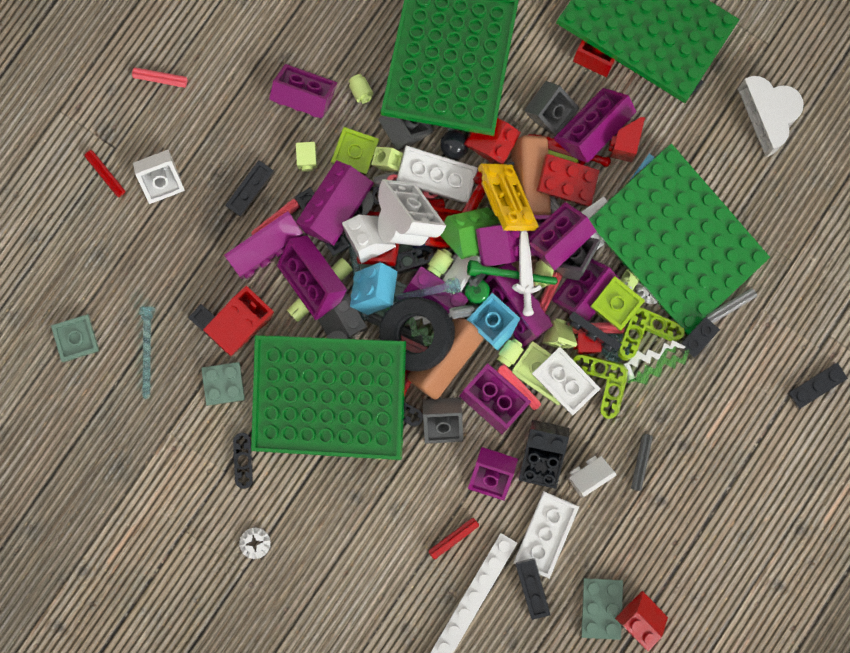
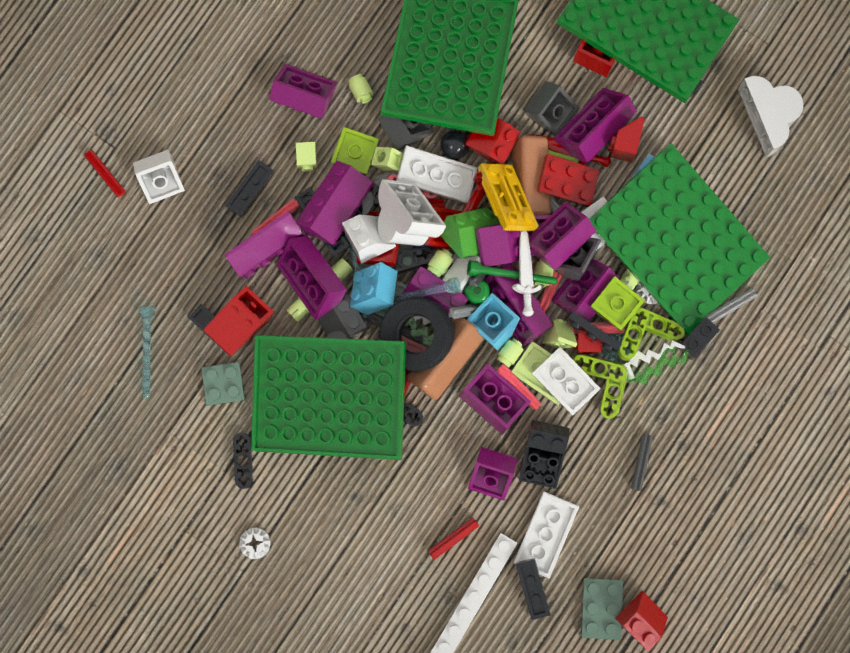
(75, 338): sand green plate -> none
(159, 77): coral axle -> none
(442, 420): dark grey slope -> none
(591, 476): white slope -> none
(817, 386): black plate -> none

